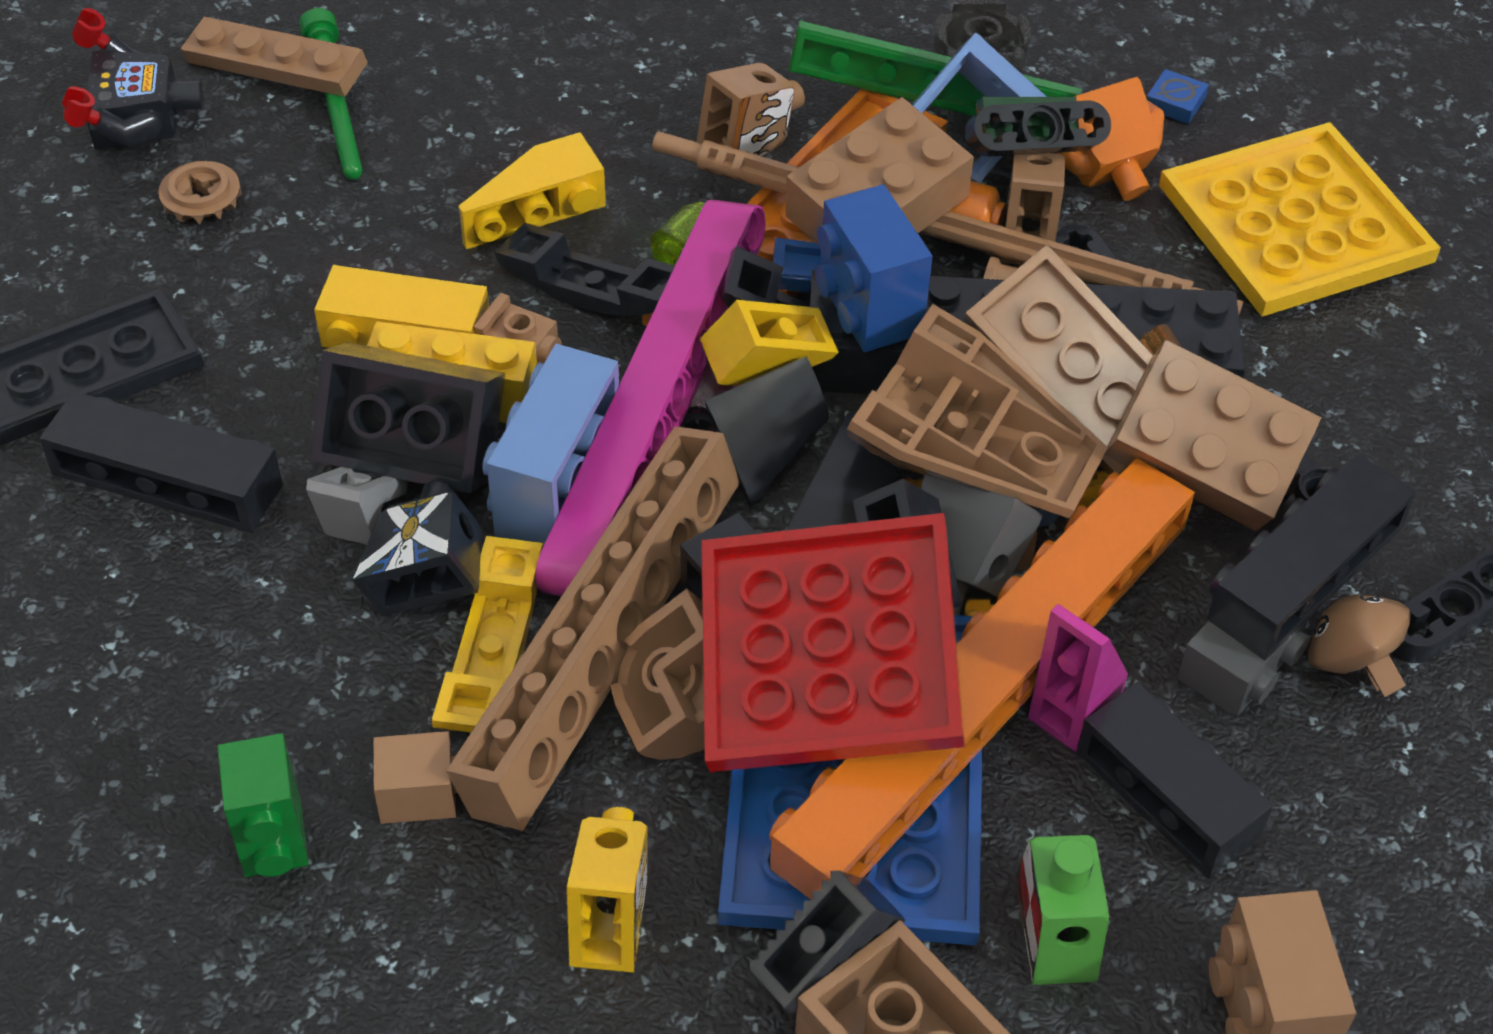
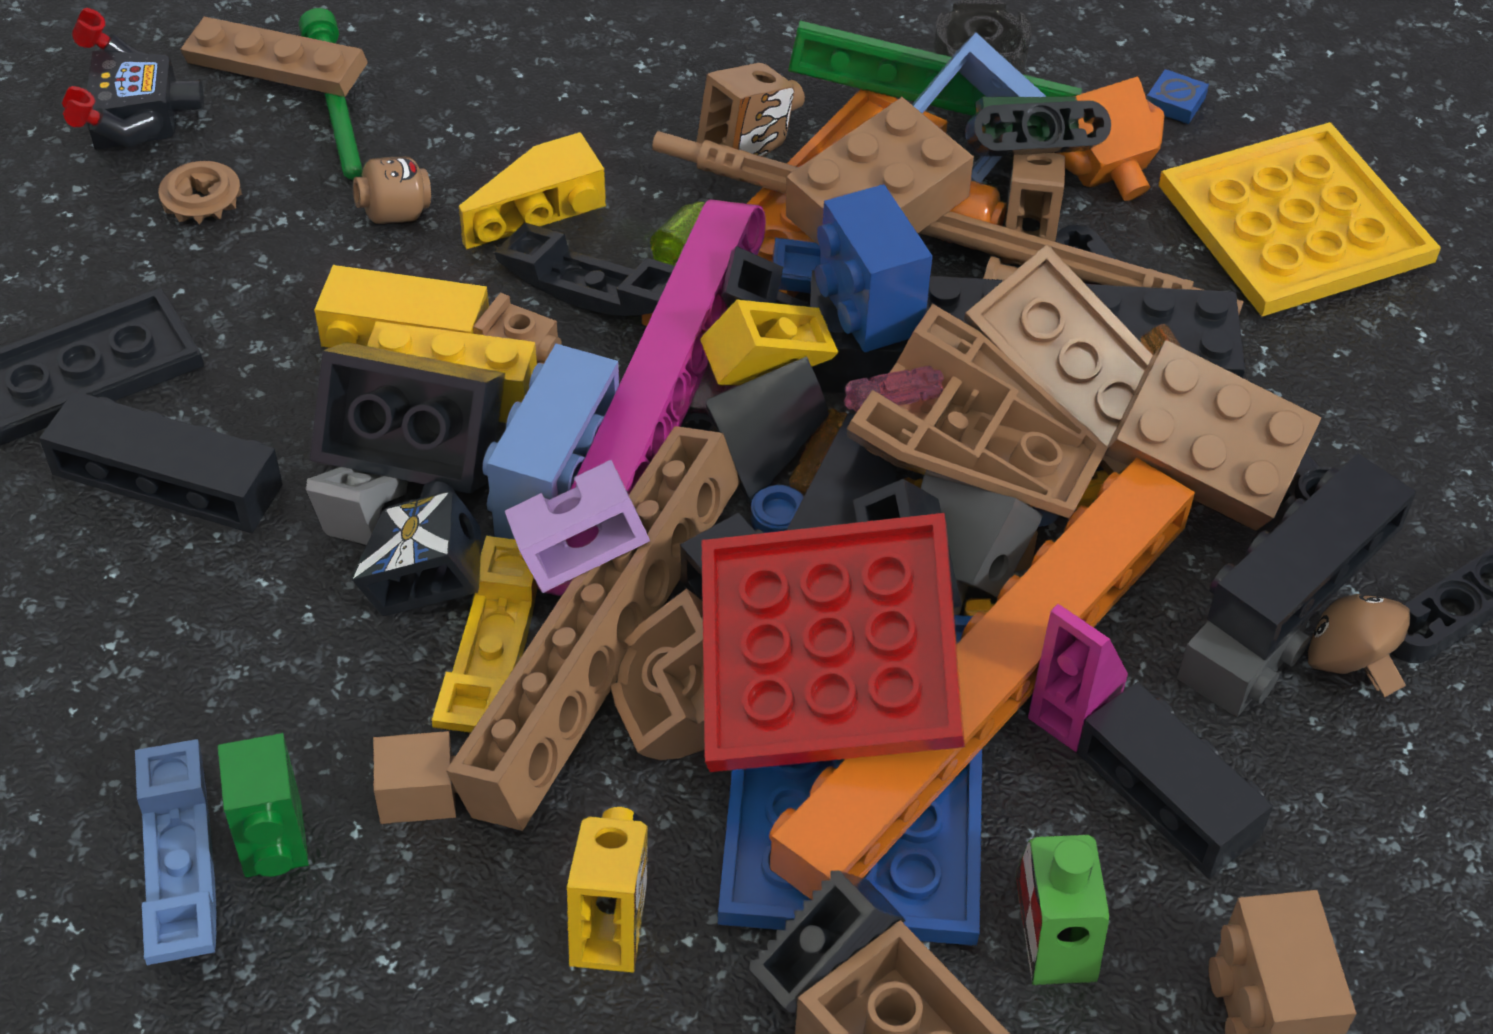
(177, 853): none -> medium blue slope
(392, 190): none -> medium nougat head
(545, 524): none -> lavender brick
(774, 508): none -> blue tile
(816, 452): none -> clear orange axle
(898, 387): none -> clear pink axle

